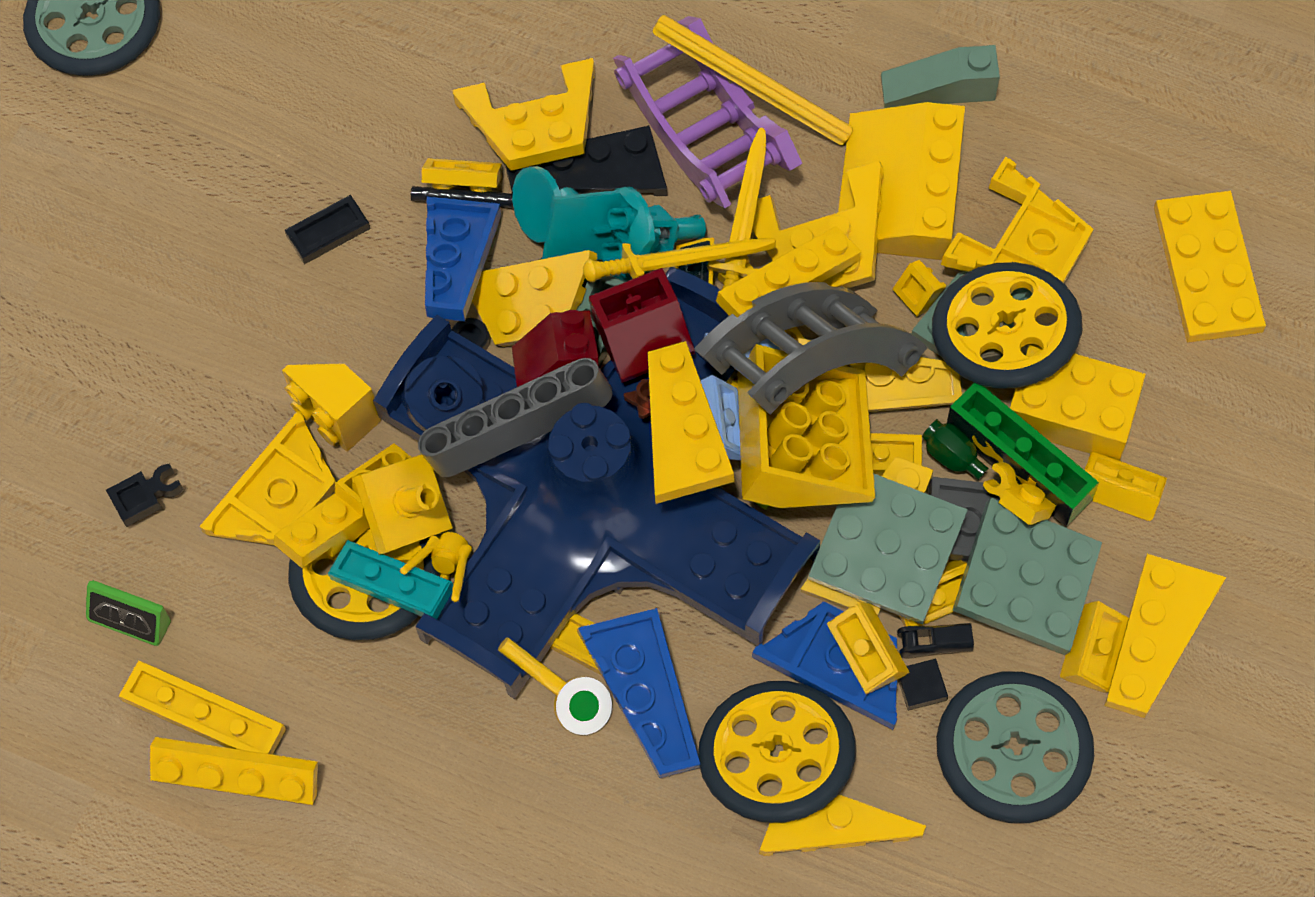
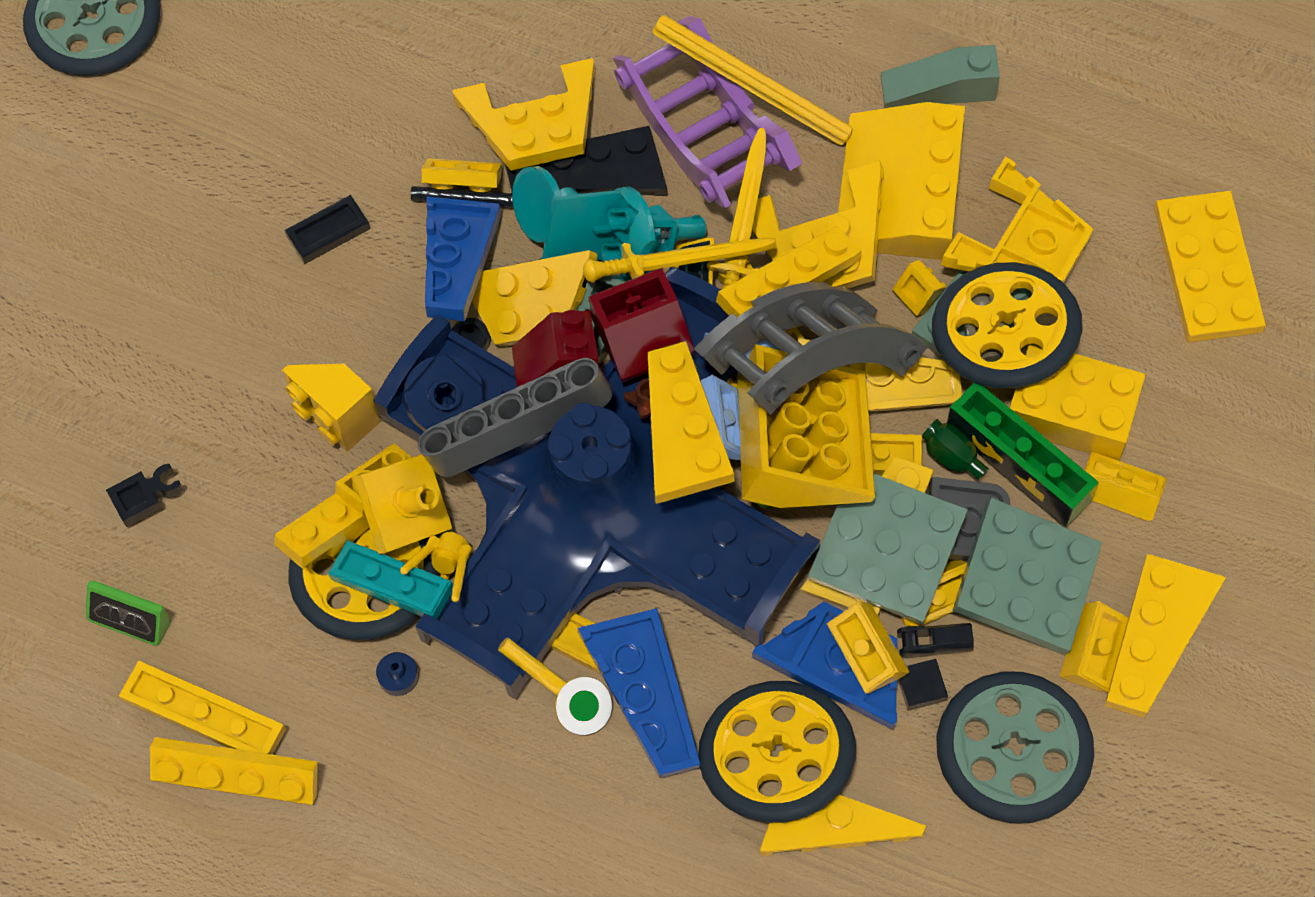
(275, 489): yellow wing -> none
(397, 674): none -> dark blue tile
(1023, 500): yellow plate -> none

